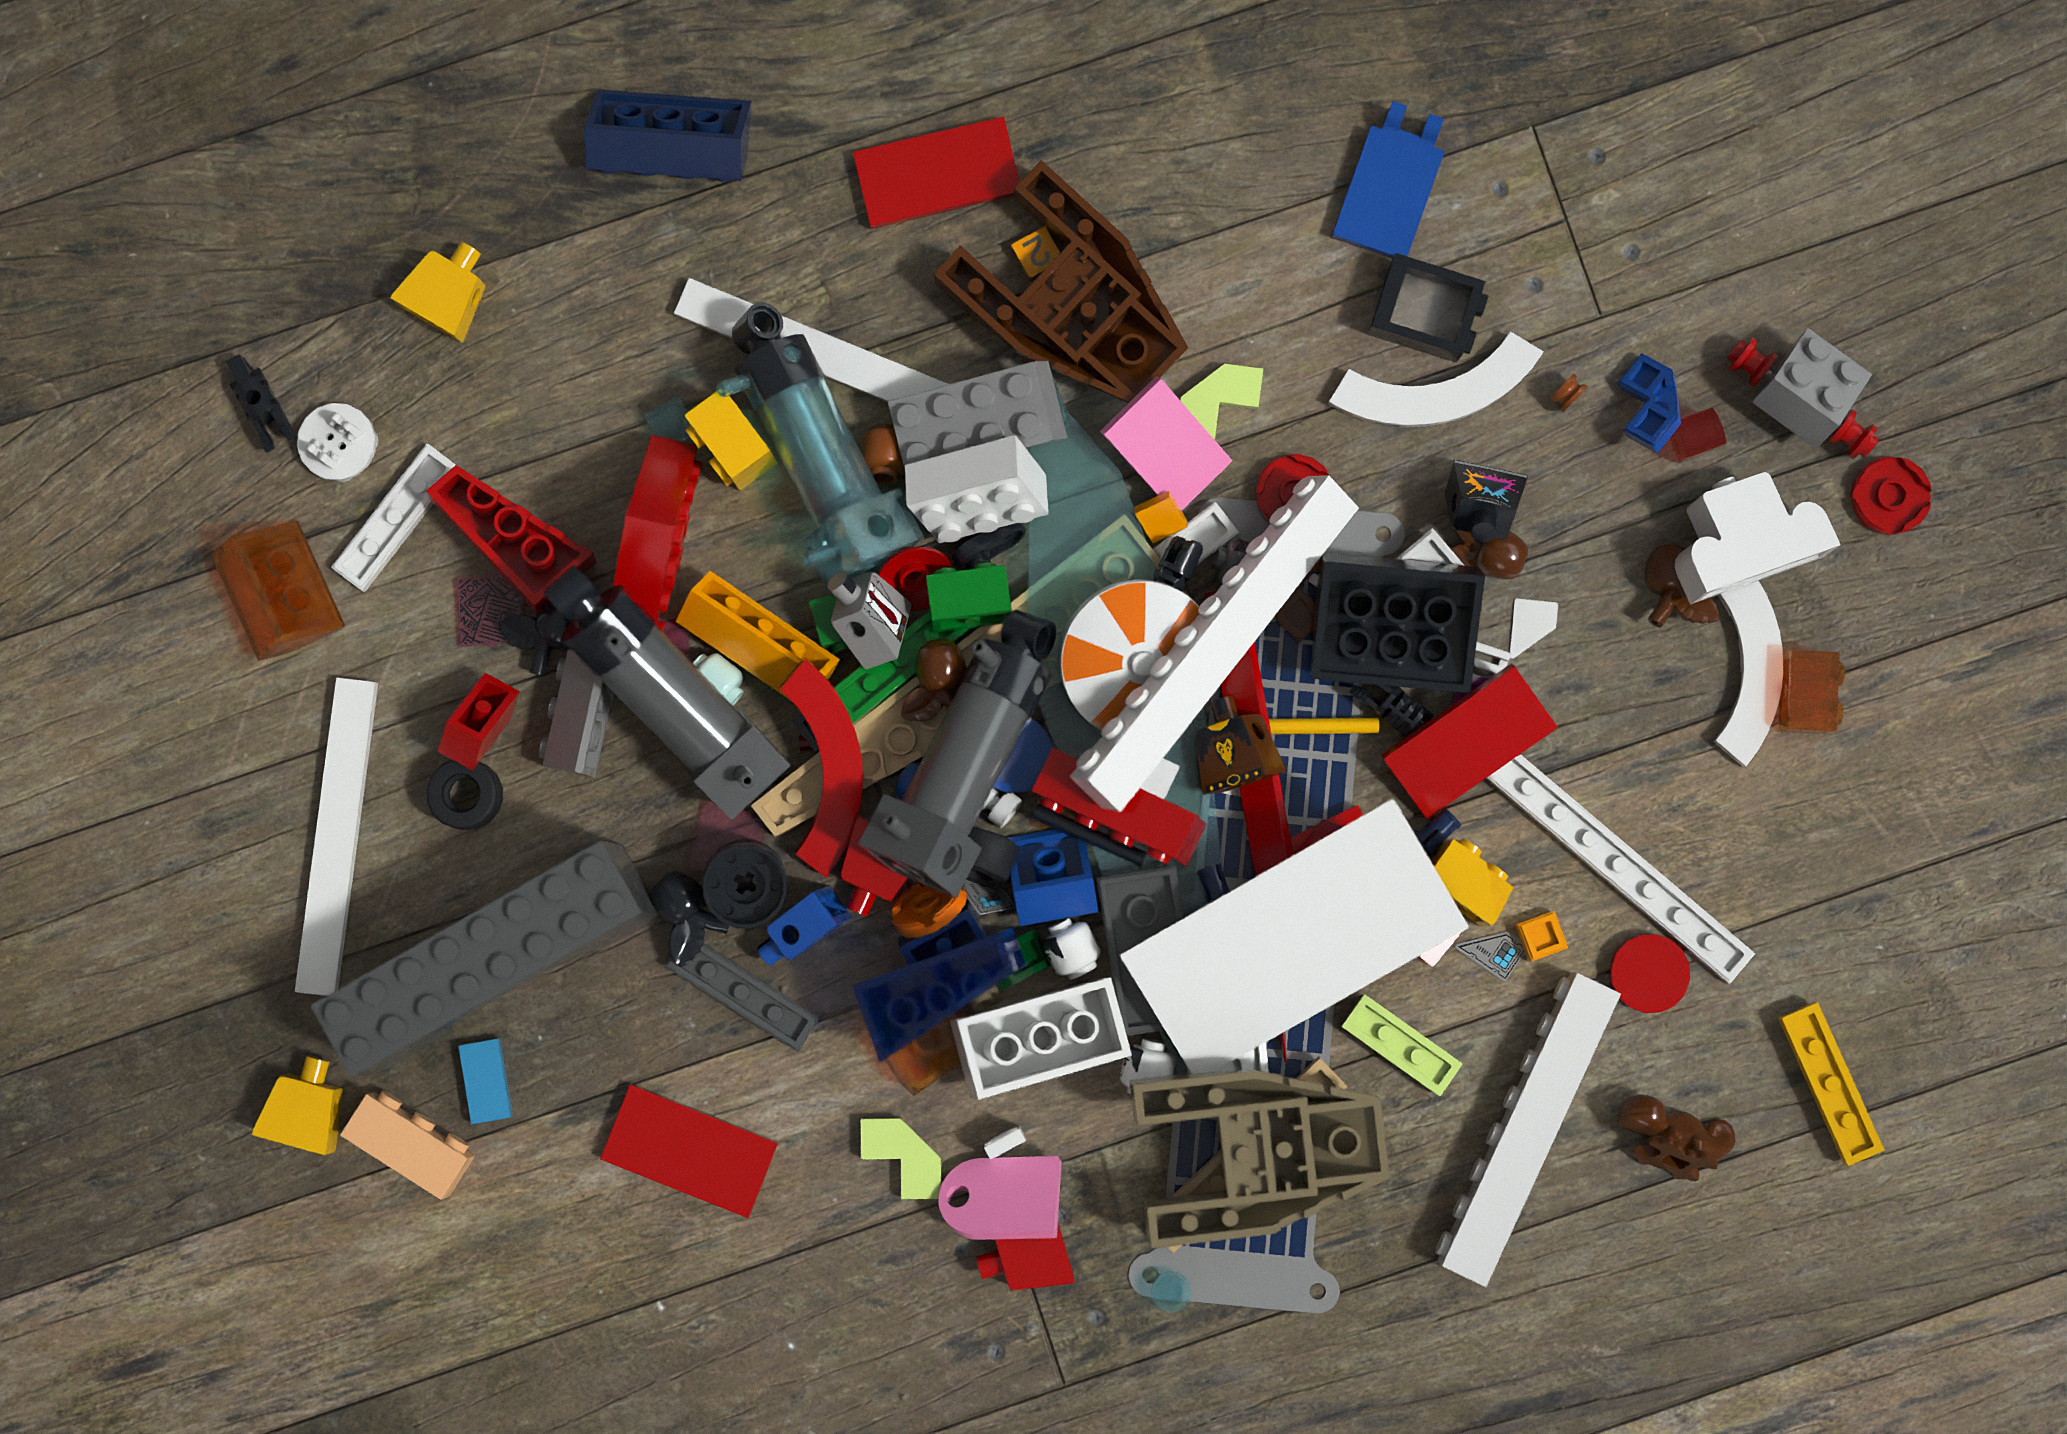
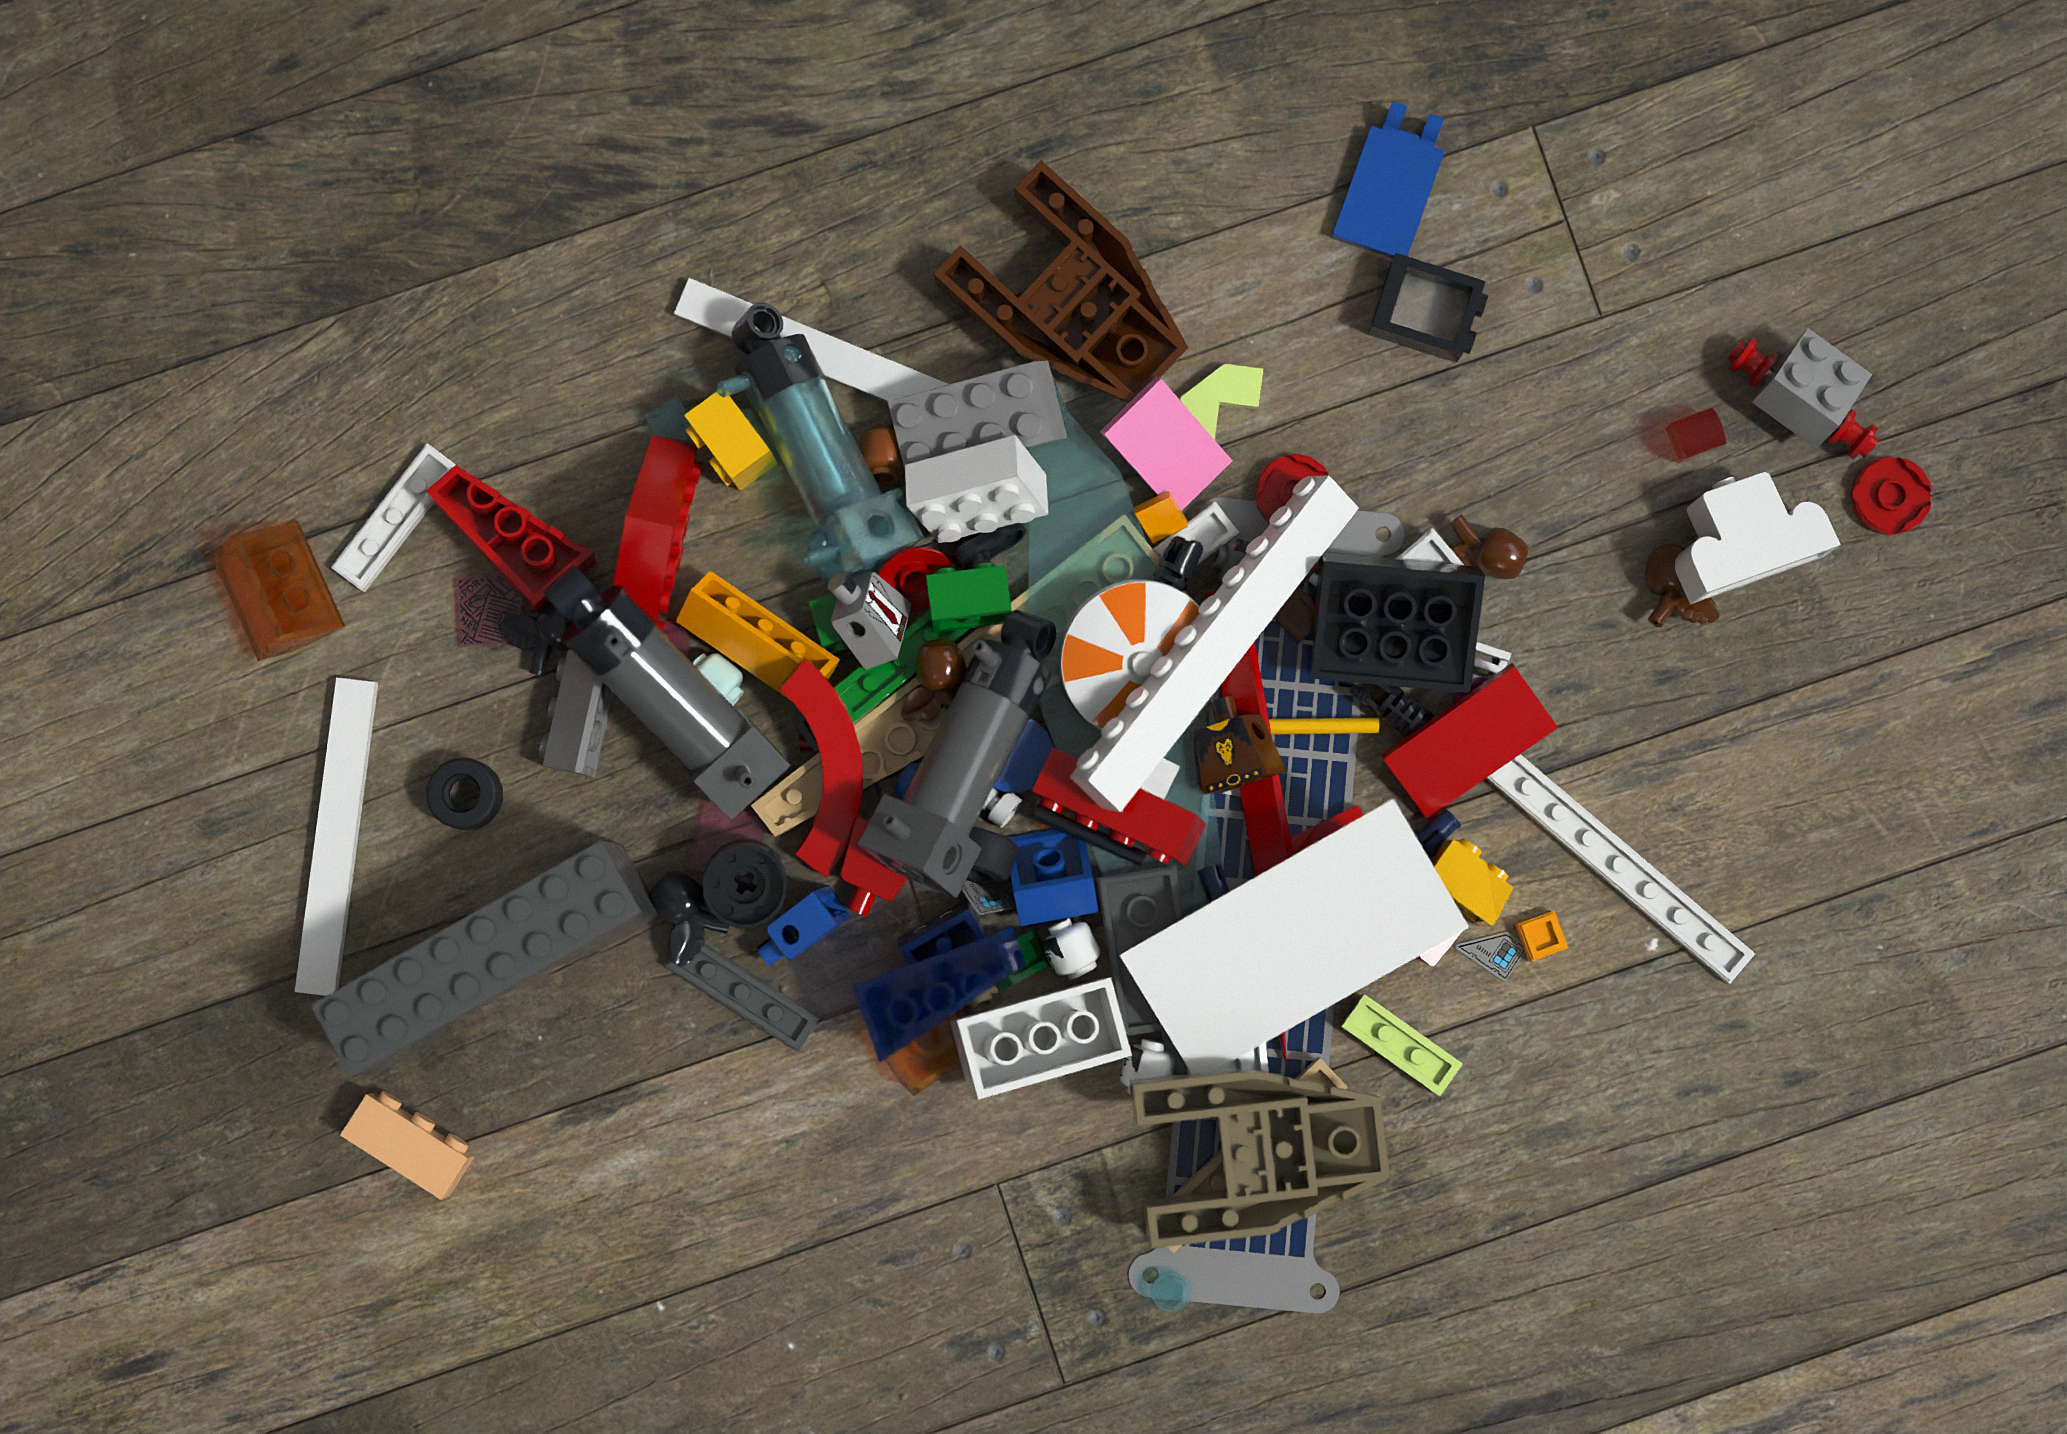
(250, 387): black hinge -> none
(303, 1110): yellow torso -> none
(324, 455): white plate -> none
(443, 291): yellow torso -> none
(478, 721): red brick -> none
(485, 1081): dark azure tile -> none
(667, 135): dark blue slope -> none
(689, 1151): red tile -> none
(896, 1140): yellowish green tile -> none
(925, 910): orange tile -> none
(937, 172): red tile -> none
(1004, 1142): white tile -> none
(1006, 1198): bright pink tile -> none
(1028, 1262): red torso -> none
(1035, 252): light orange tile -> none
(1440, 401): white tile -> none
(1483, 499): black torso -> none
(1527, 1128): white brick -> none
(1531, 623): white sticker -> none
(1568, 392): dark orange bush -> none
(1649, 973): red tile -> none
(1660, 414): blue tile -> none
(1676, 1139): reddish brown animal -> none
(1760, 668): white tile -> none
(1811, 692): clear orange brick -> none
(1831, 1084): yellow plate -> none

